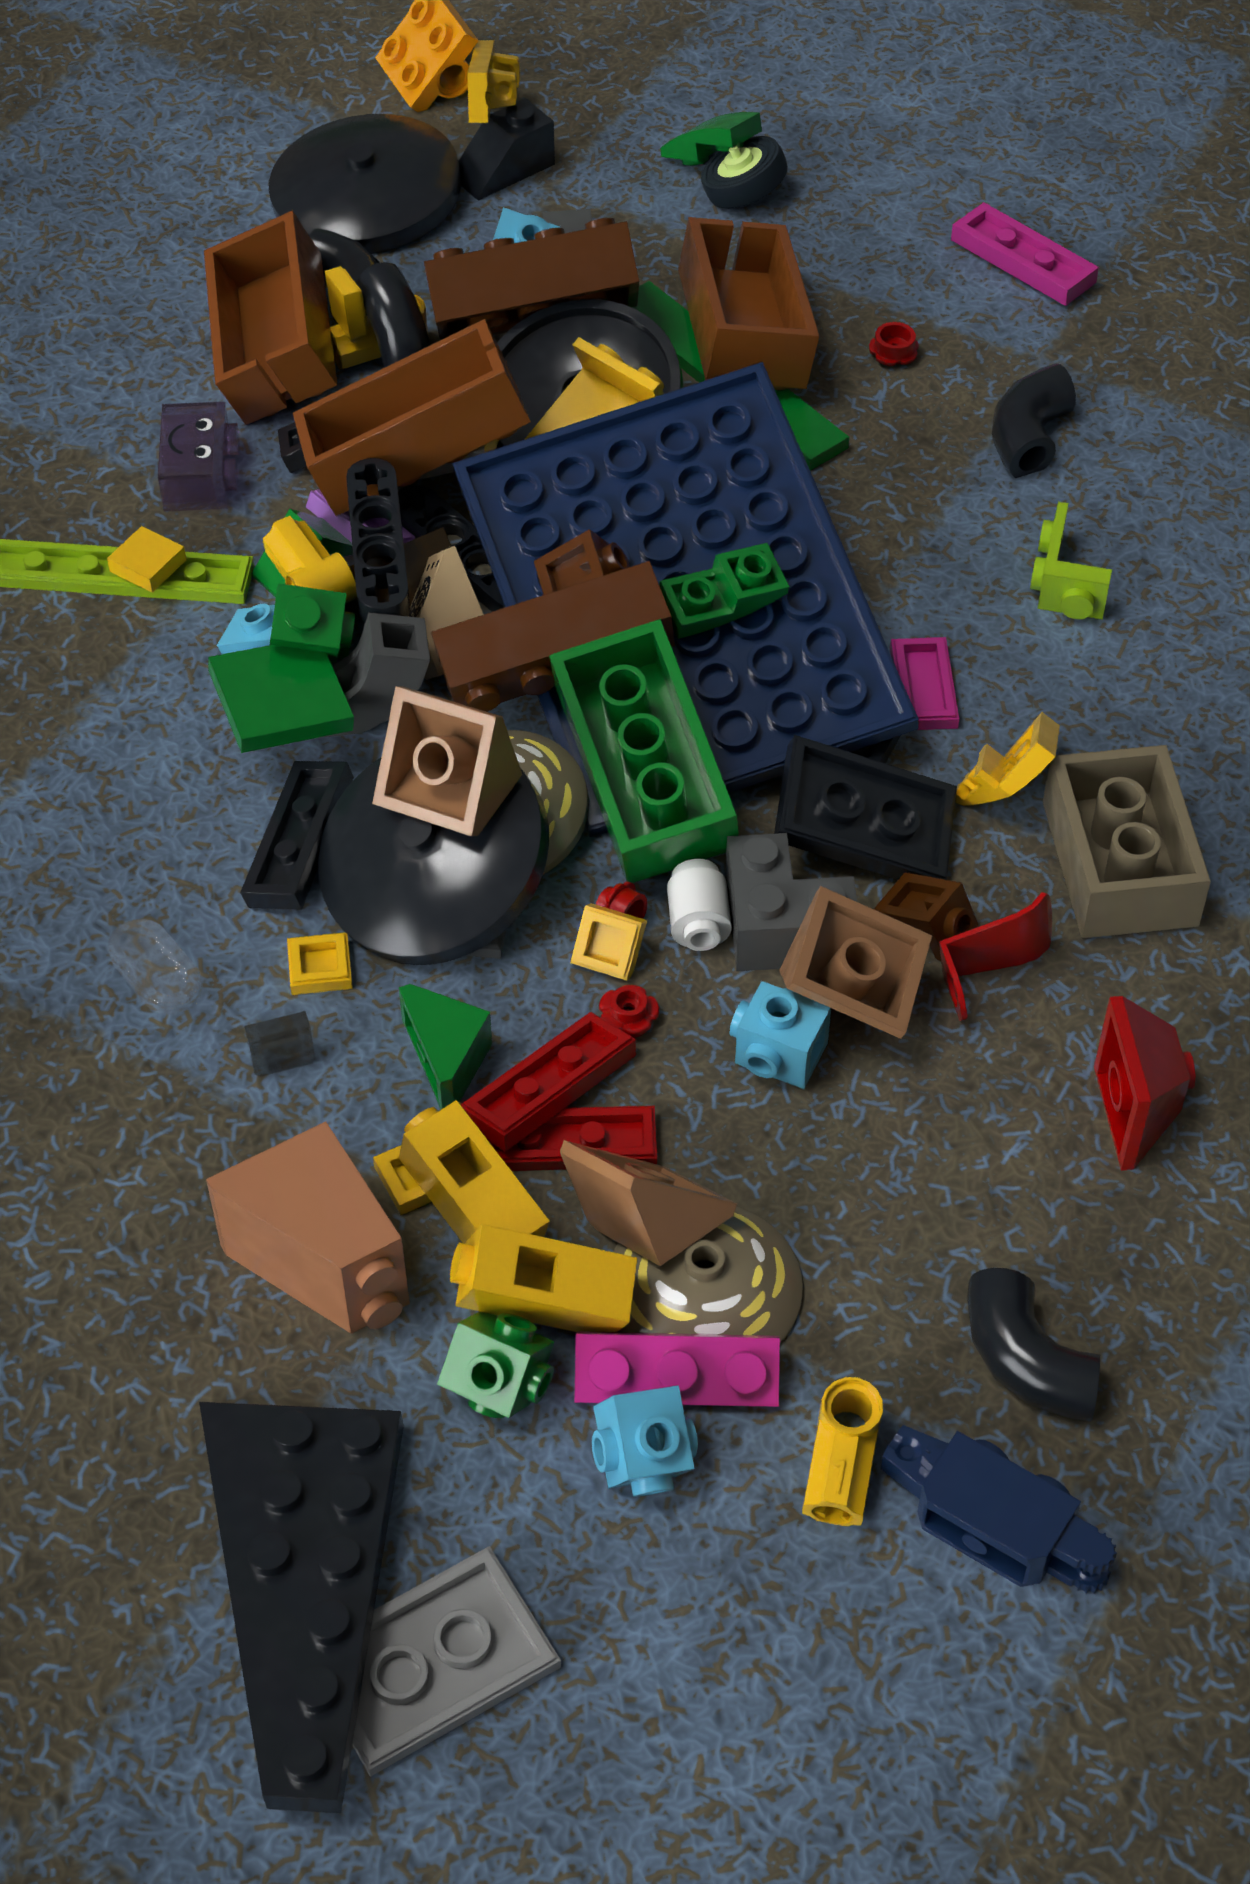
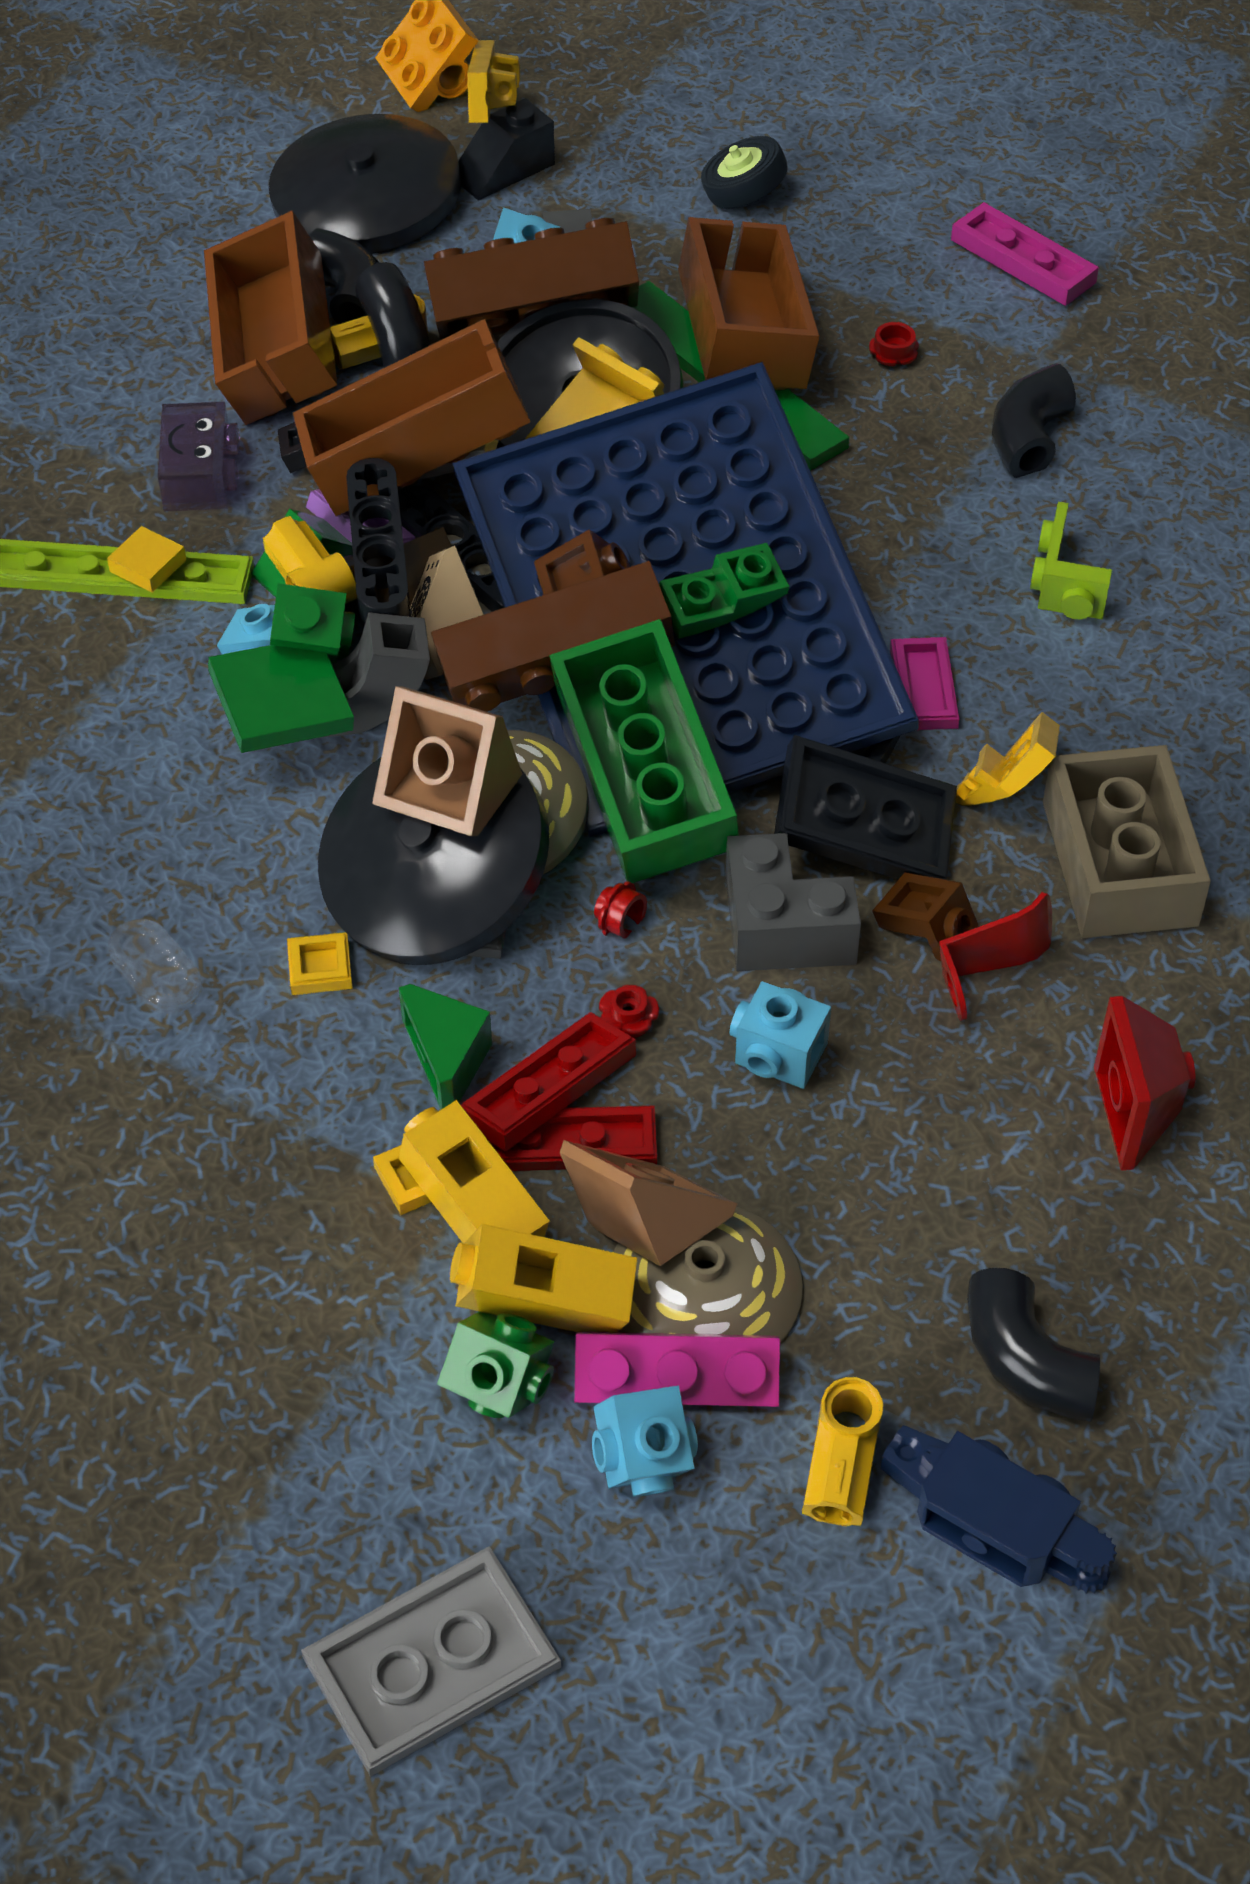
(280, 1044): clear smoke tile -> none
(291, 843): black plate -> none
(303, 1551): black wing -> none
(313, 1230): nougat slope -> none
(346, 302): yellow tile -> none
(608, 941): yellow tile -> none
(698, 905): white brick -> none
(712, 136): green slope -> none
(857, 961): medium nougat slope -> none

